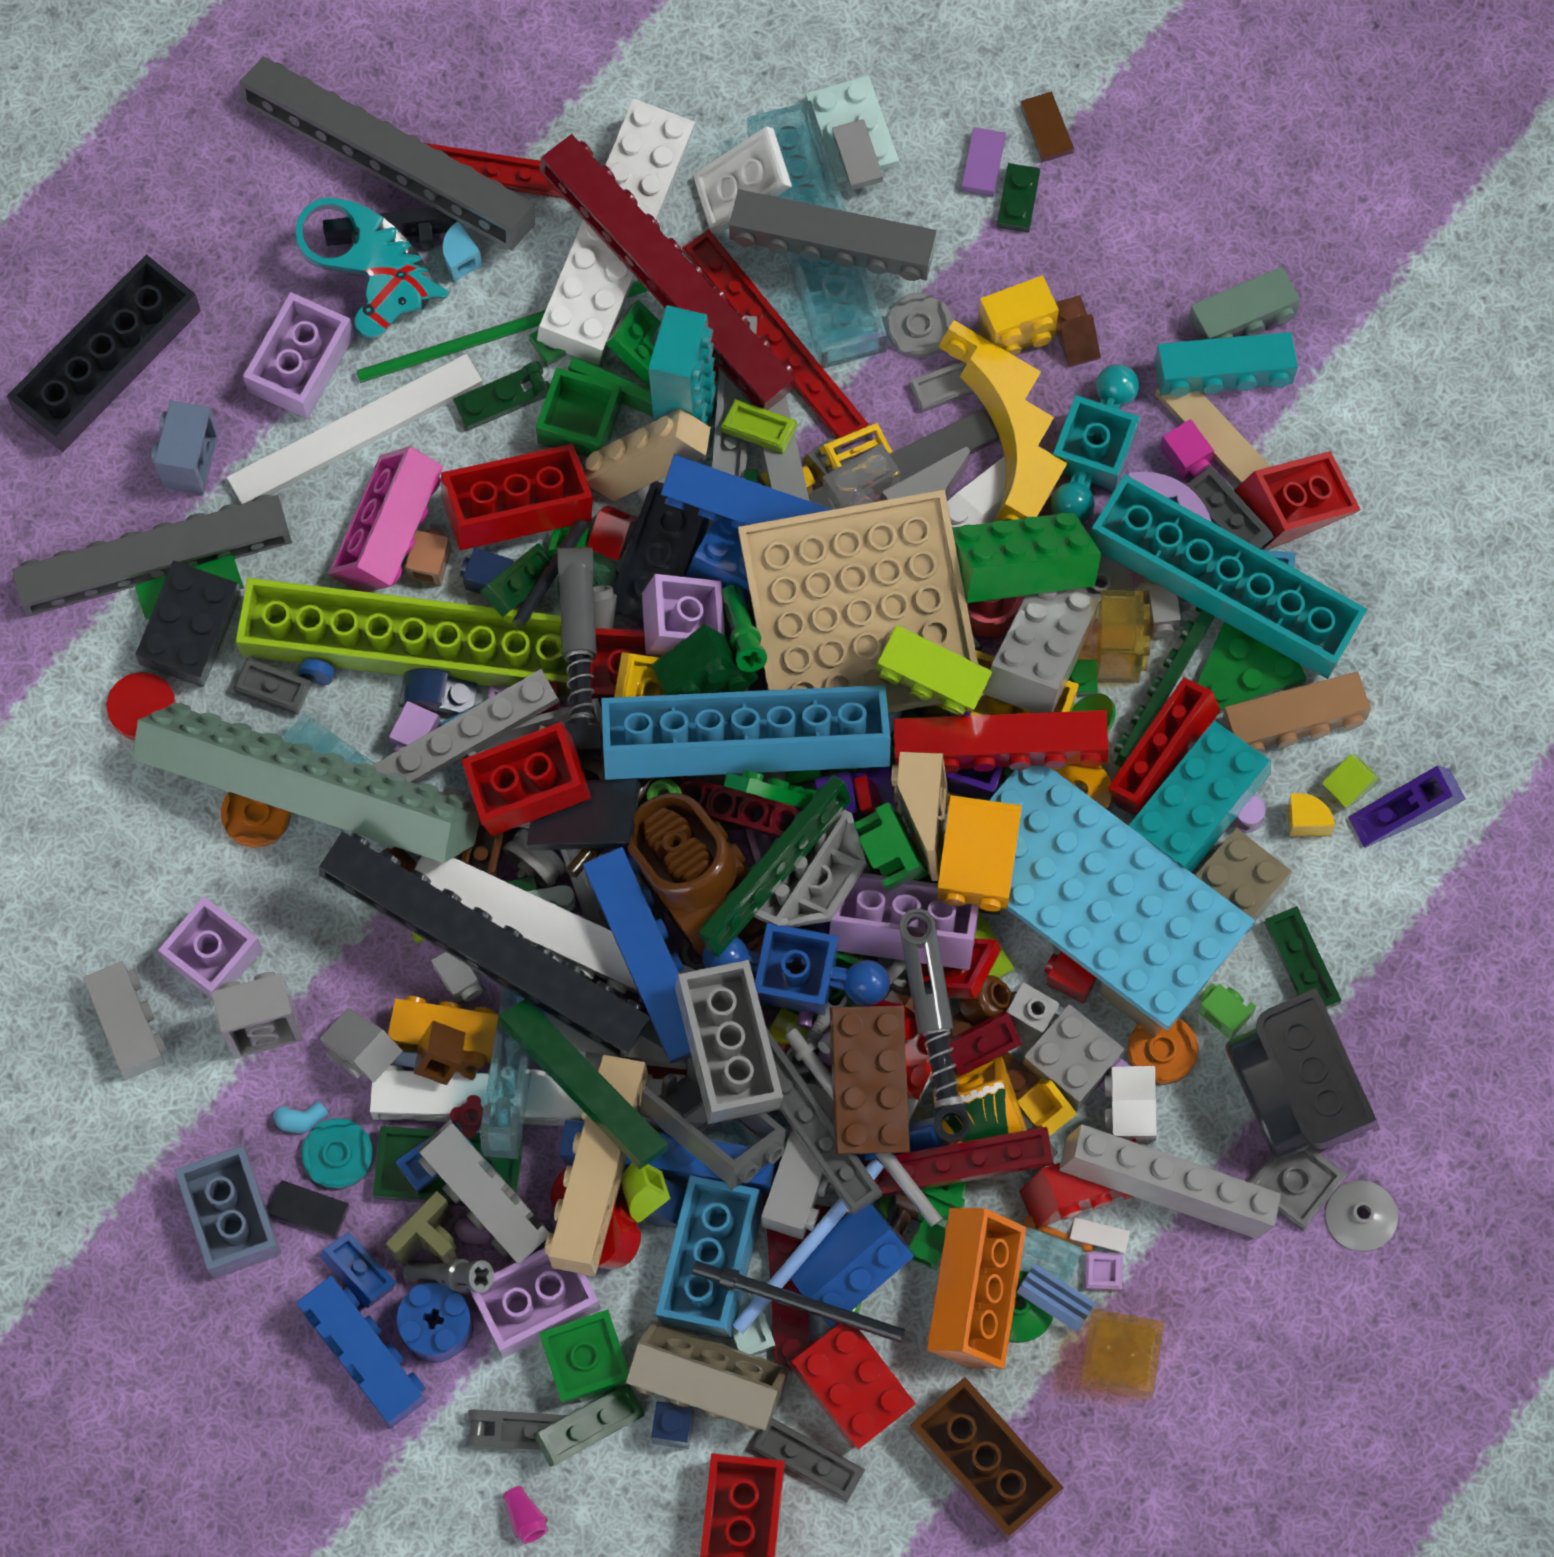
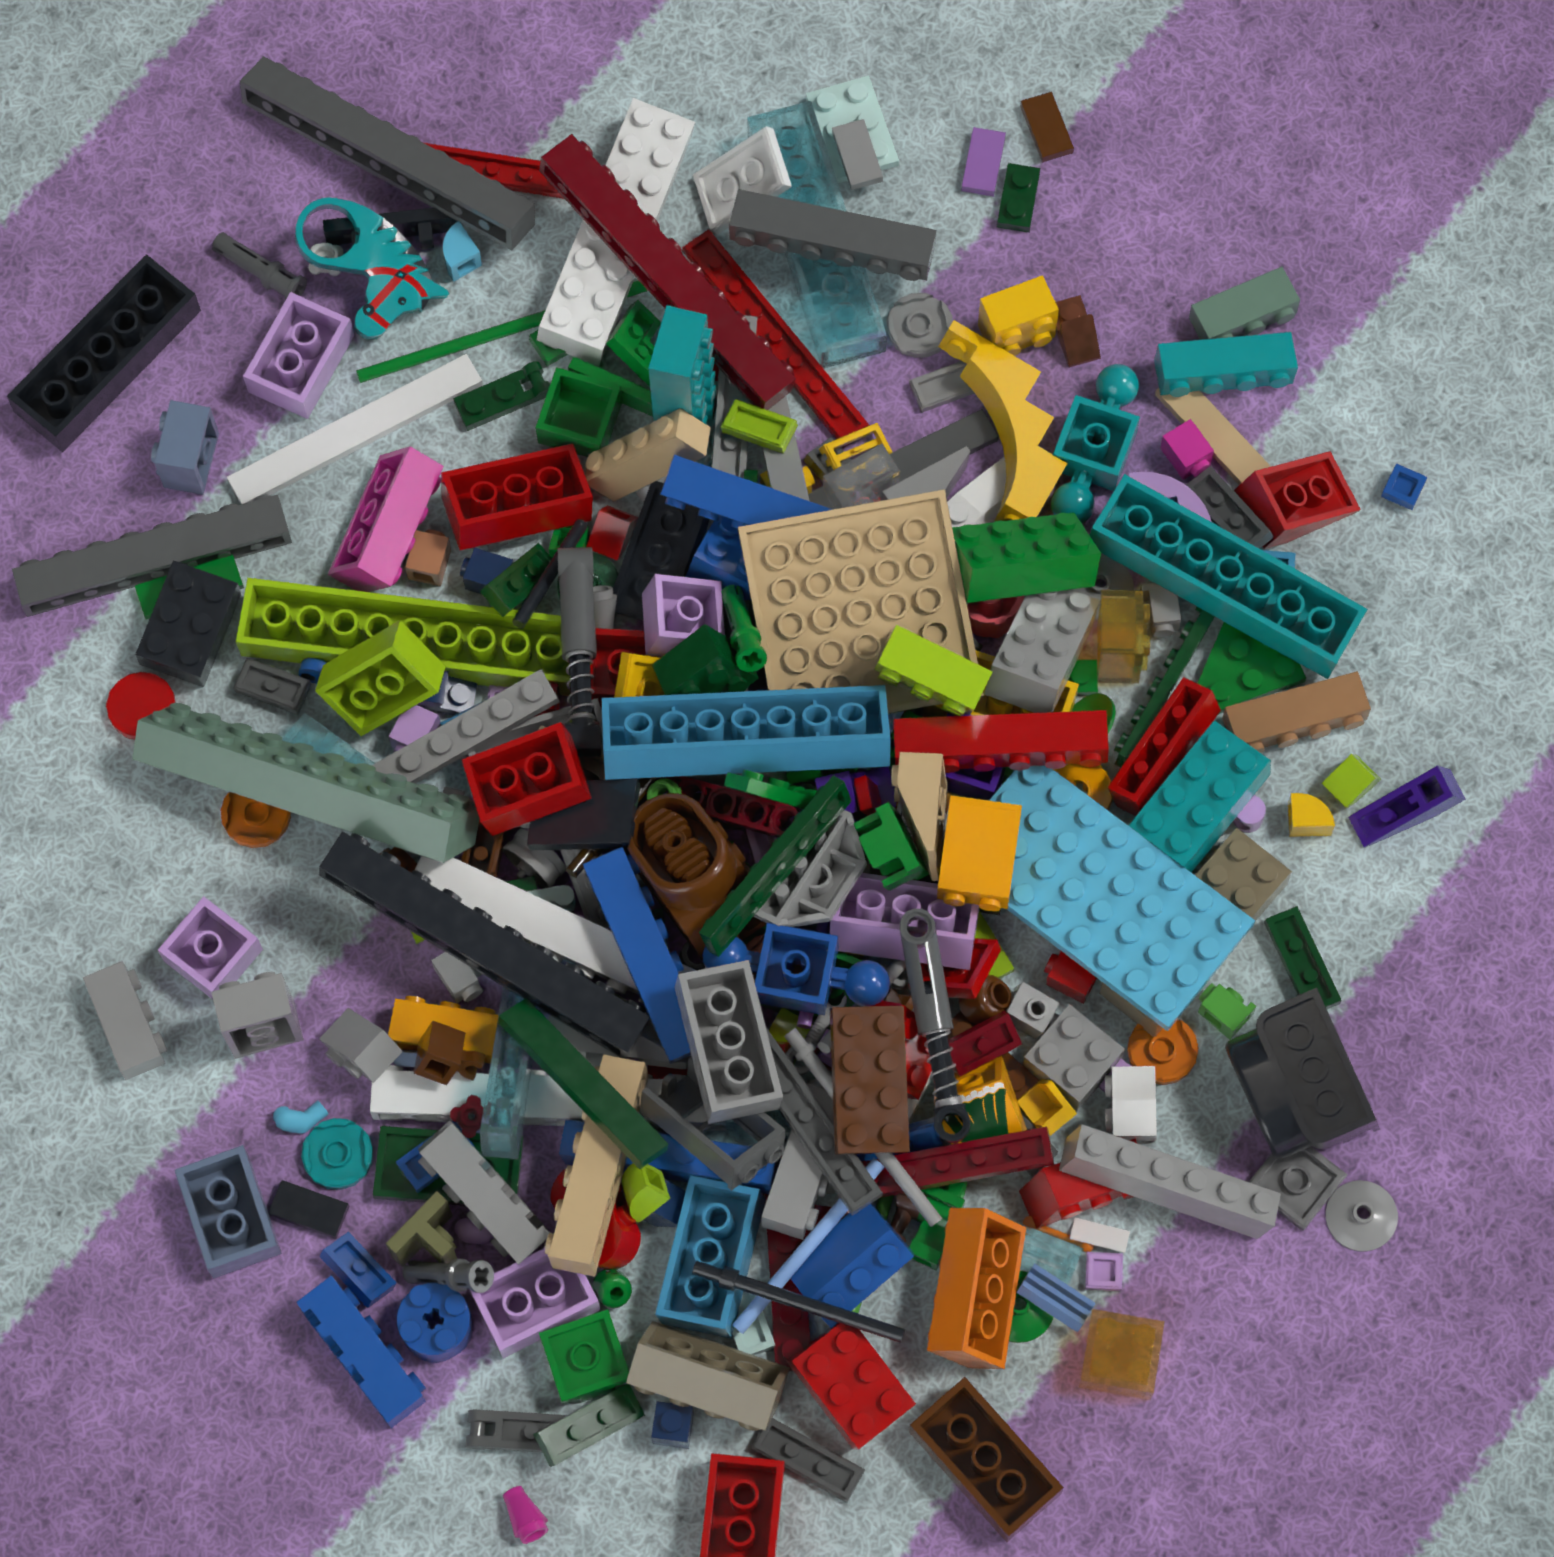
(271, 274): none -> dark grey pin
(327, 251): none -> white plate
(380, 678): none -> lime brick
(612, 1288): none -> green piece
(1404, 486): none -> blue plate

